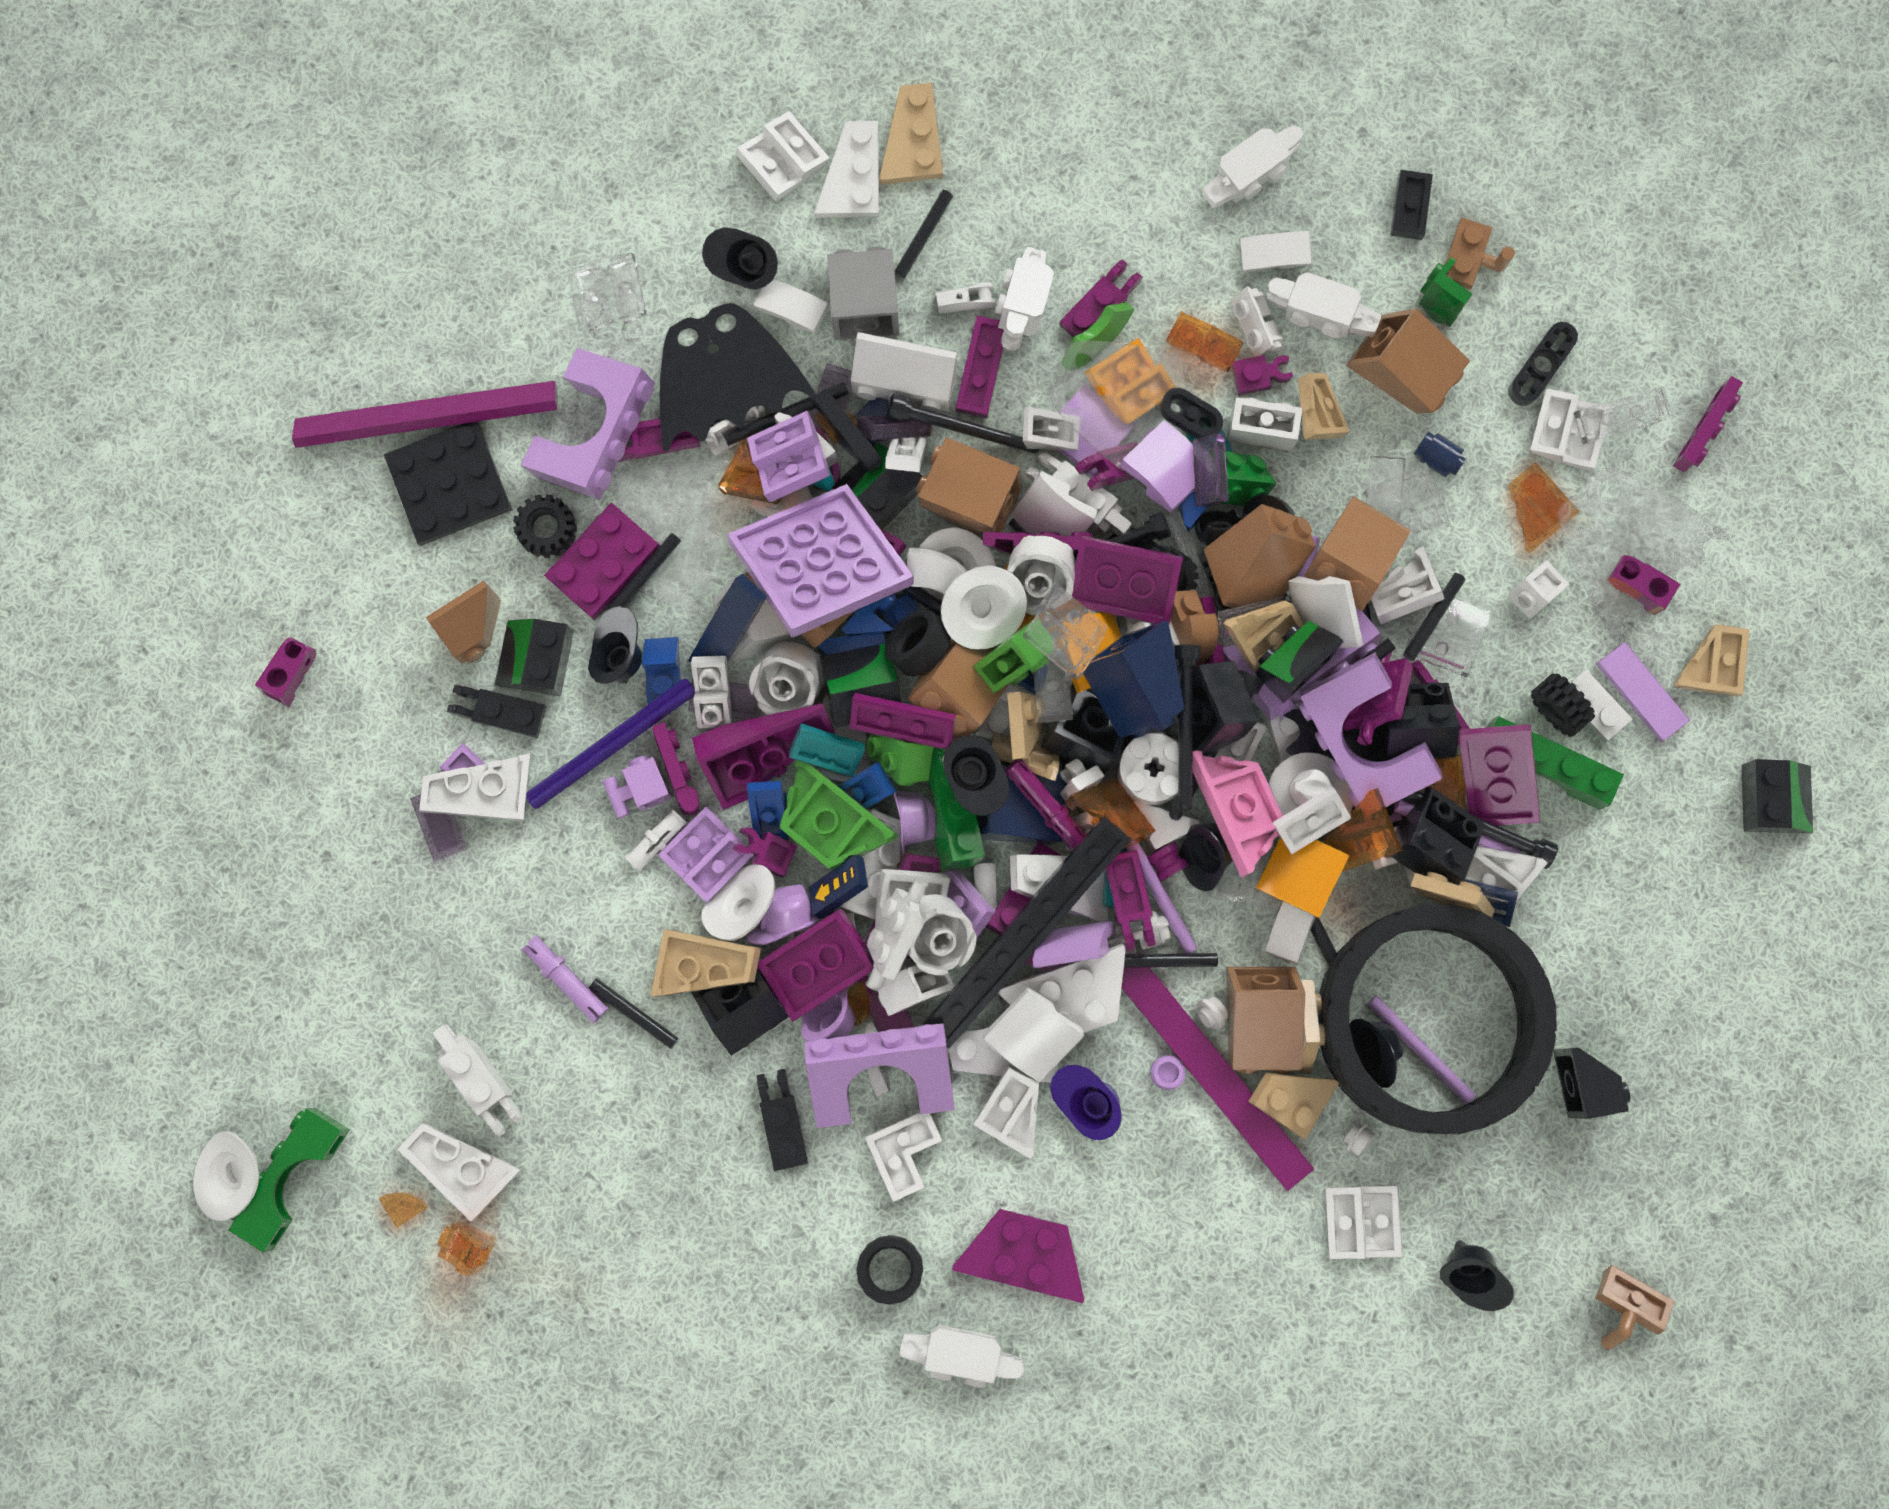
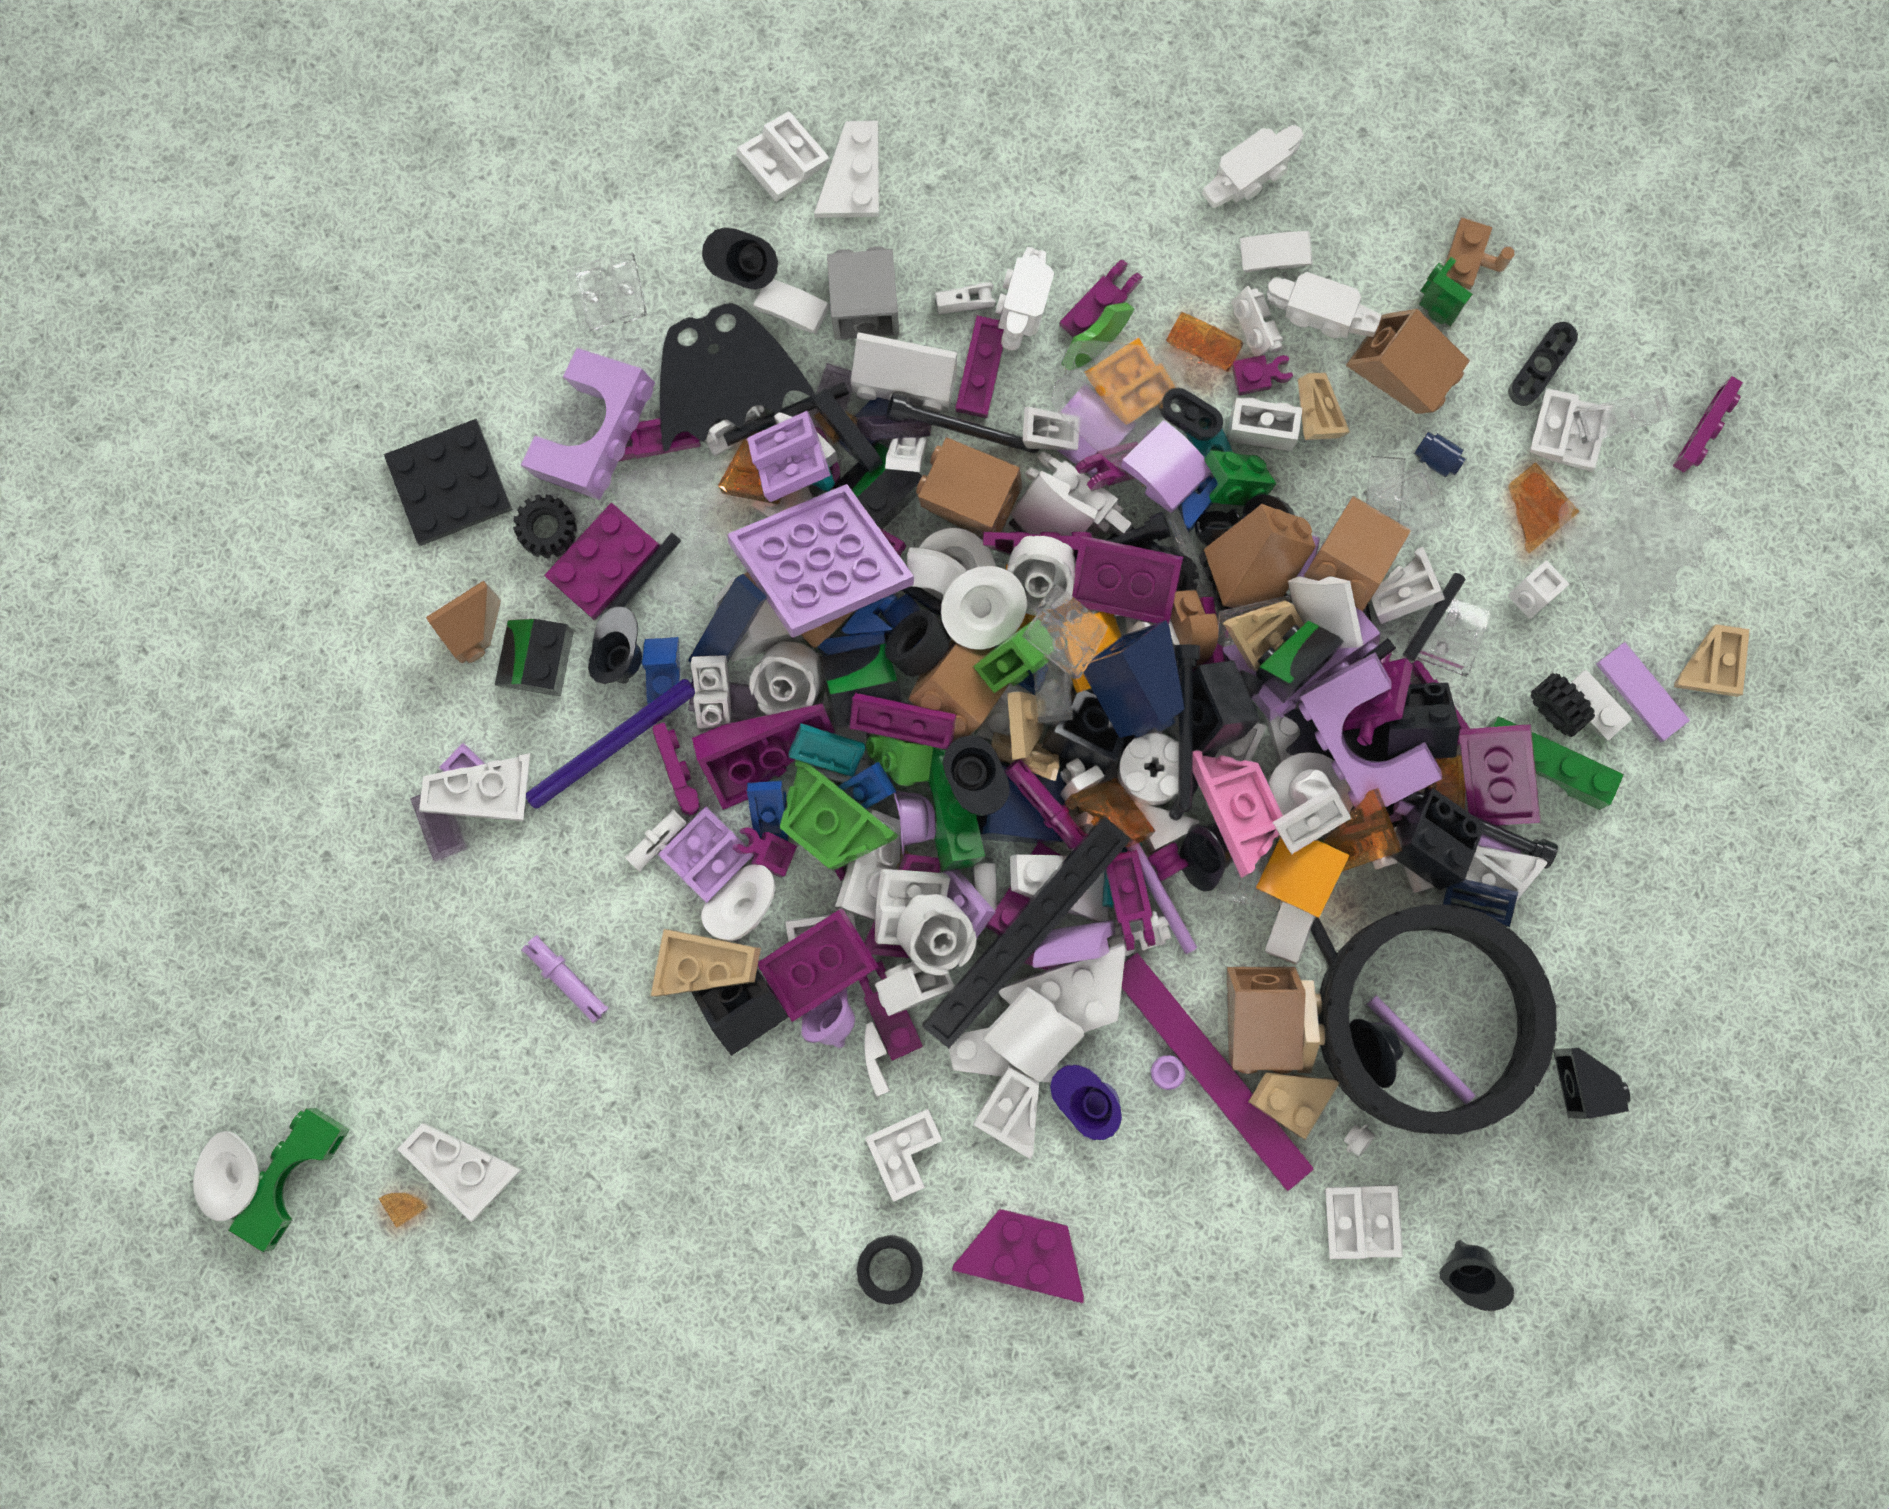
(286, 671): magenta leg -> none
(425, 414): magenta tile -> none
(465, 1247): clear orange arch -> none
(475, 1078): white hinge -> none
(501, 711): black hinge -> none
(633, 1013): black bar -> none
(643, 785): lavender brick -> none
(782, 1124): black hinge -> none
(787, 913): lavender piece -> none
(838, 886): dark blue tile -> none
(838, 1060): lavender arch -> none
(859, 1002): clear orange tile -> none
(895, 933): white plate -> none
(913, 138): tan wing -> none
(923, 233): black bar -> none
(961, 1354): white hinge -> none
(1171, 960): black bar -> none
(1210, 470): clear purple tile -> none
(1212, 1013): white plate -> none
(1411, 204): black plate -> none
(1438, 889): tan wing -> none
(1636, 1304): medium nougat plate -> none
(1643, 583): magenta leg -> none
(1777, 796): black slope -> none

